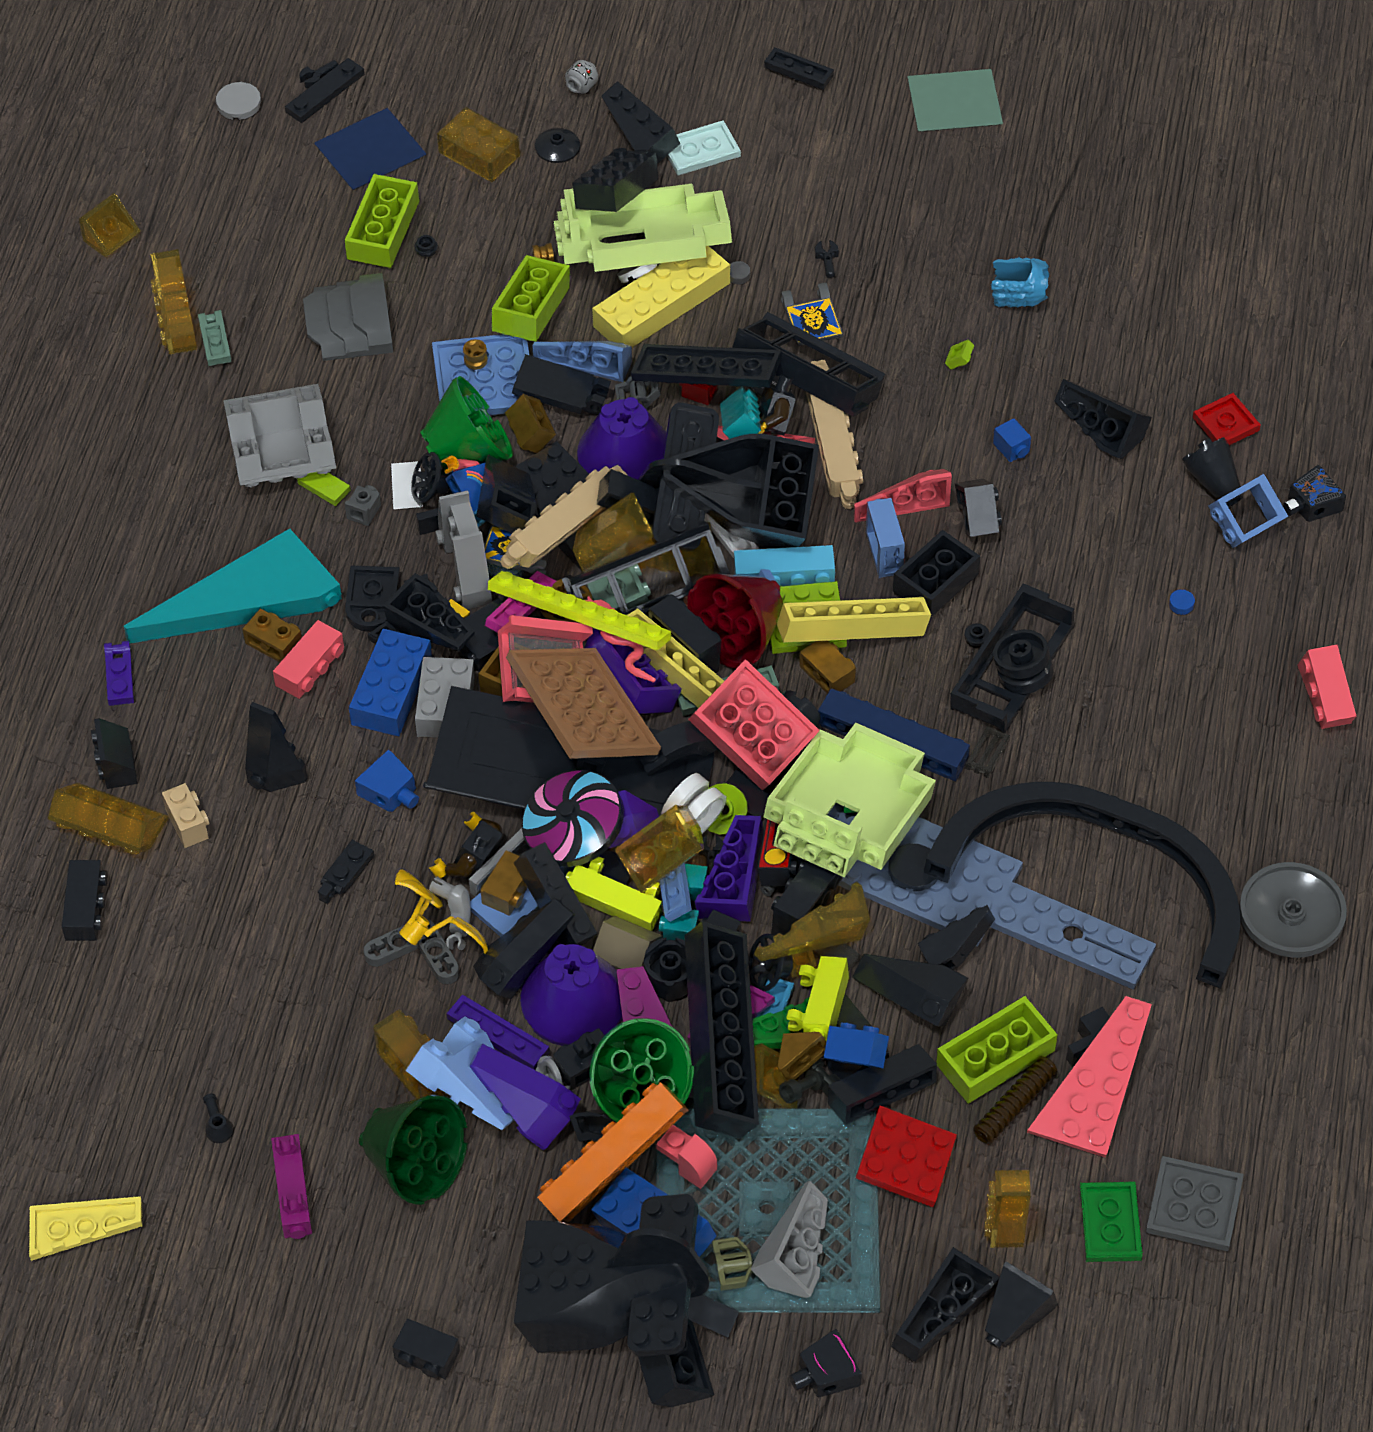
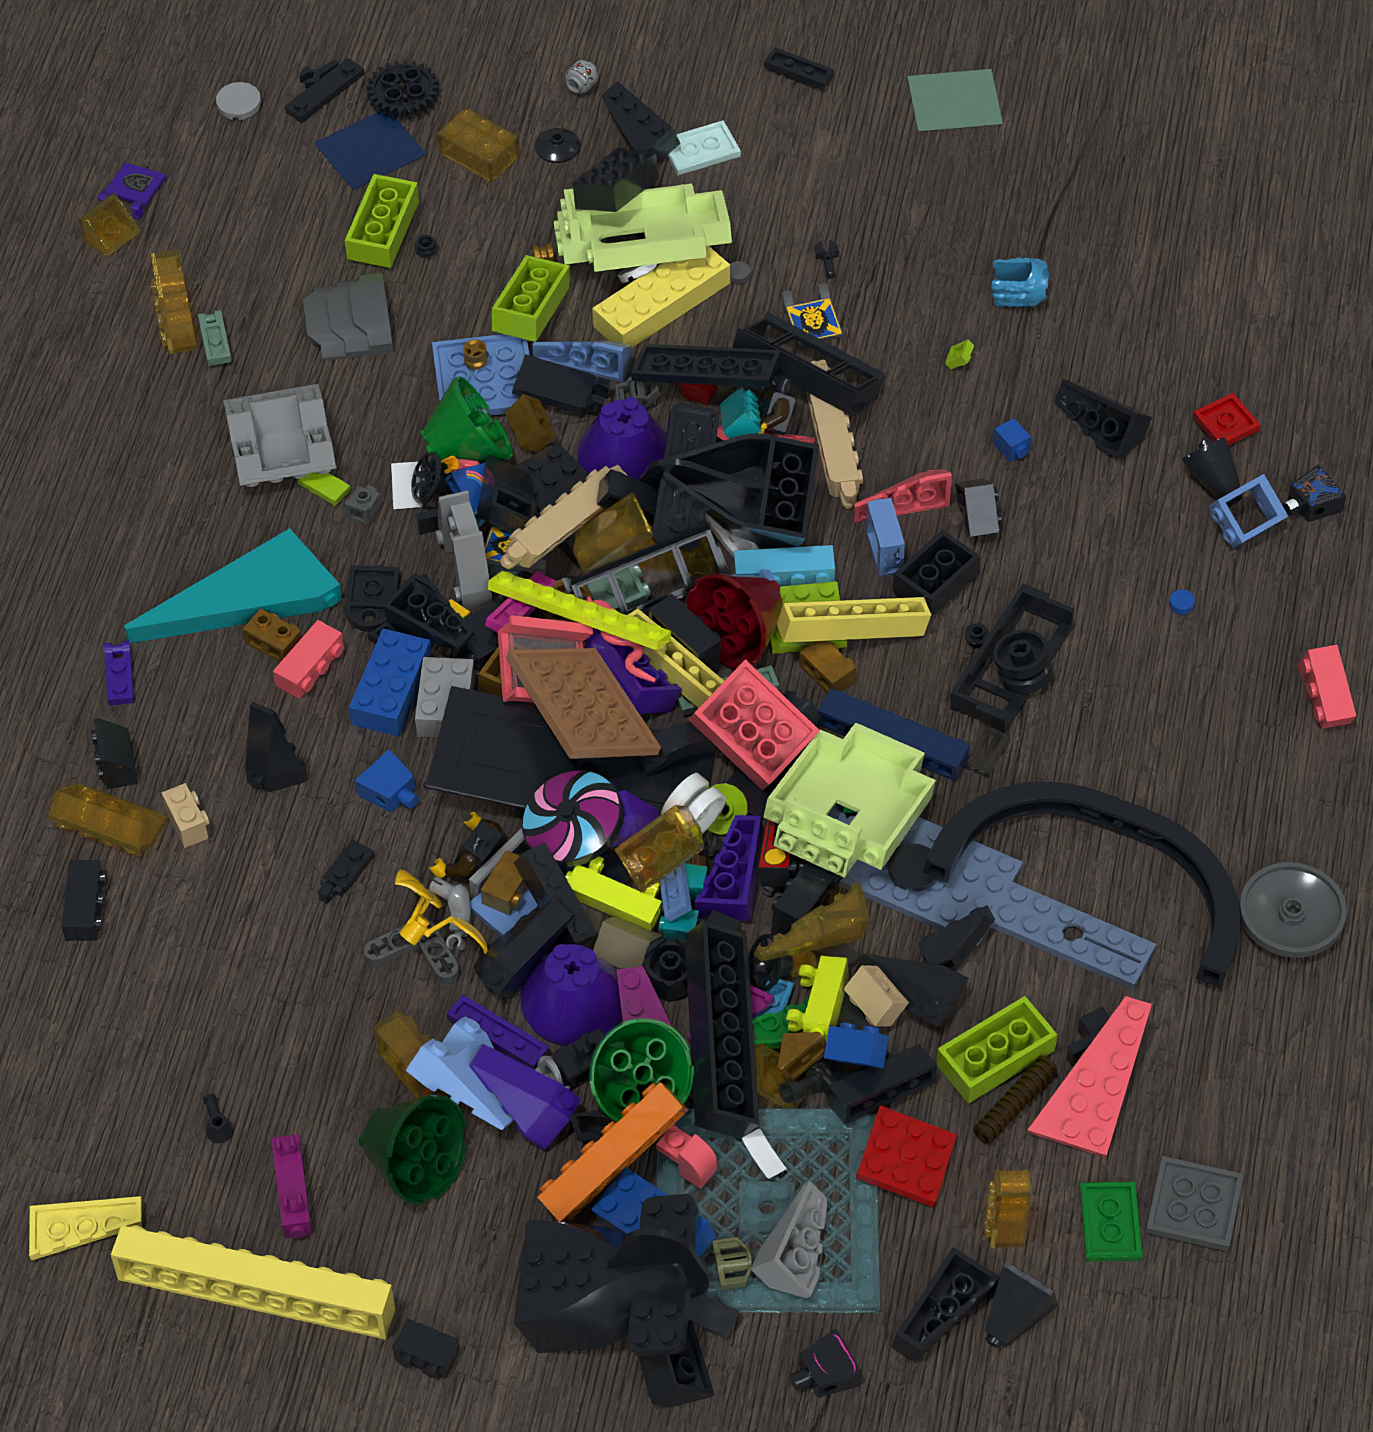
(134, 185): none -> dark purple flag
(253, 1281): none -> light yellow brick
(419, 86): none -> black gear
(763, 1153): none -> white sticker
(875, 996): none -> tan brick

